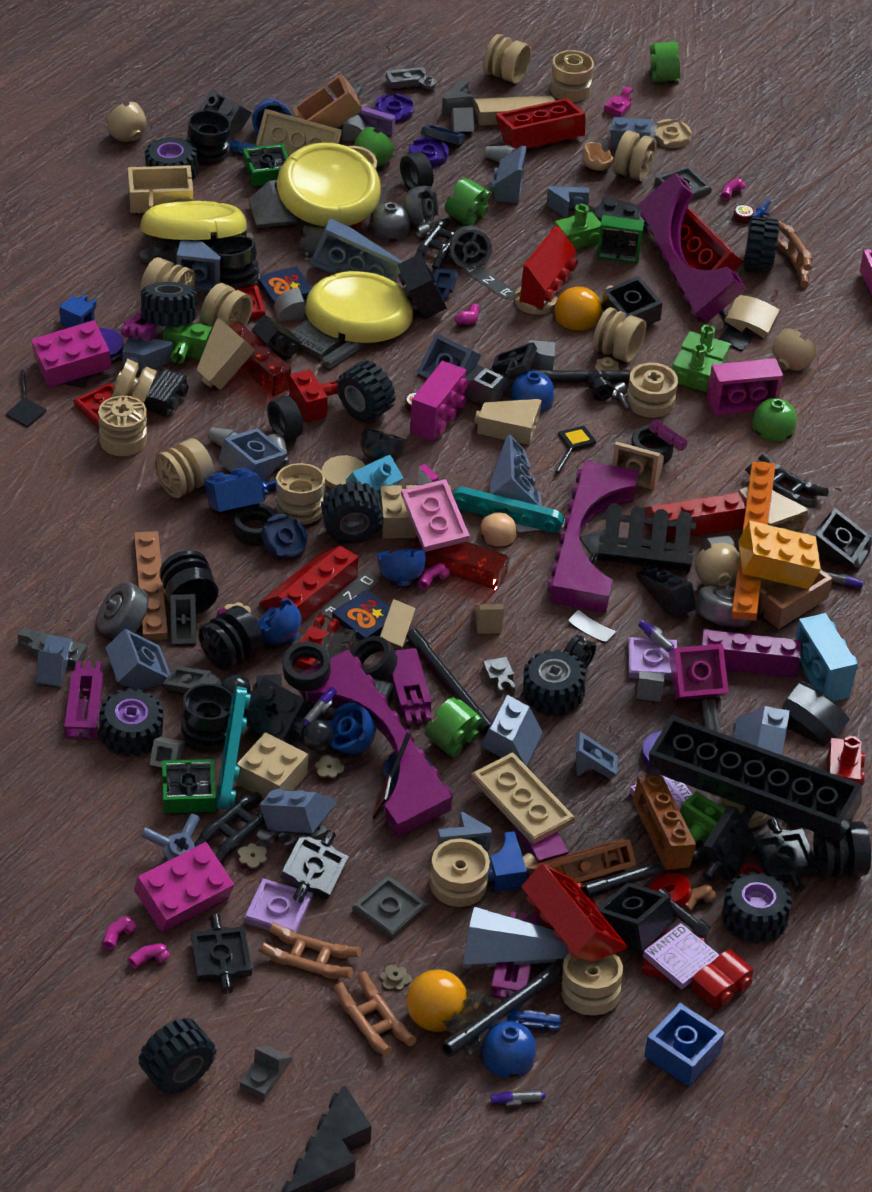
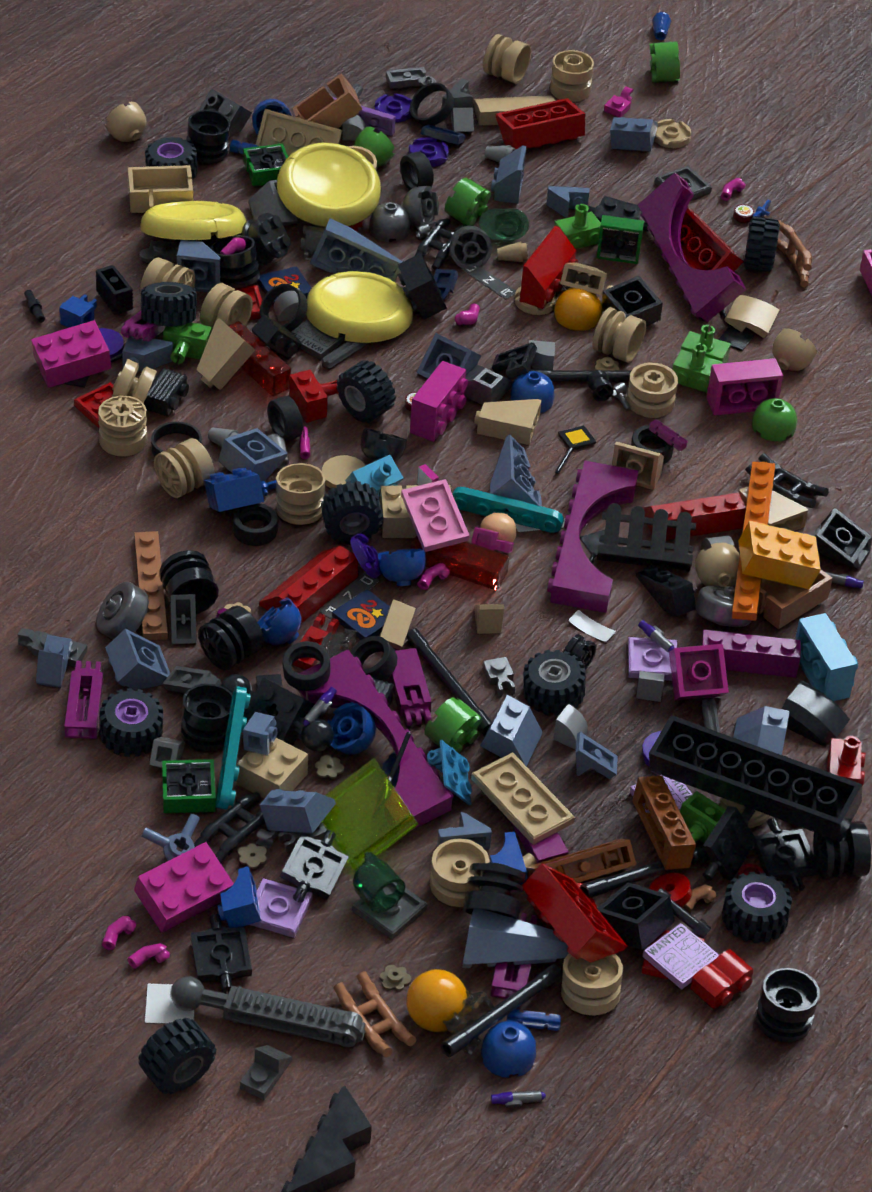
(25, 411): black piece -> none
(34, 306): none -> black bar
(114, 289): none -> black brick
(160, 1006): none -> white sticker
(170, 428): none -> black tyre
(233, 246): none -> dark pink arm
(240, 902): none -> blue arch
(259, 733): none -> sand blue brick
(269, 237): none -> black wheel
(272, 1012): none -> dark grey gear
(274, 293): none -> black tyre
(284, 536): dark blue tile -> none
(300, 942): nougat piece -> none
(305, 444): none -> dark pink piece
(365, 555): none -> dark purple tile
(367, 814): none -> clear neon green piece
(371, 879): none -> clear green piece
(422, 93): none -> black tyre
(454, 770): none -> dark azure hinge
(489, 540): none -> dark pink plate
(494, 886): none -> black wheel
(504, 224): none -> clear green piece
(514, 252): none -> tan cone
(568, 725): none -> light grey brick
(583, 277): none -> tan slope
(595, 157): light nougat hair -> none
(634, 155): tan wheel -> none
(661, 25): none -> blue cone
(684, 1044): blue brick -> none
(787, 1004): none -> black wheel

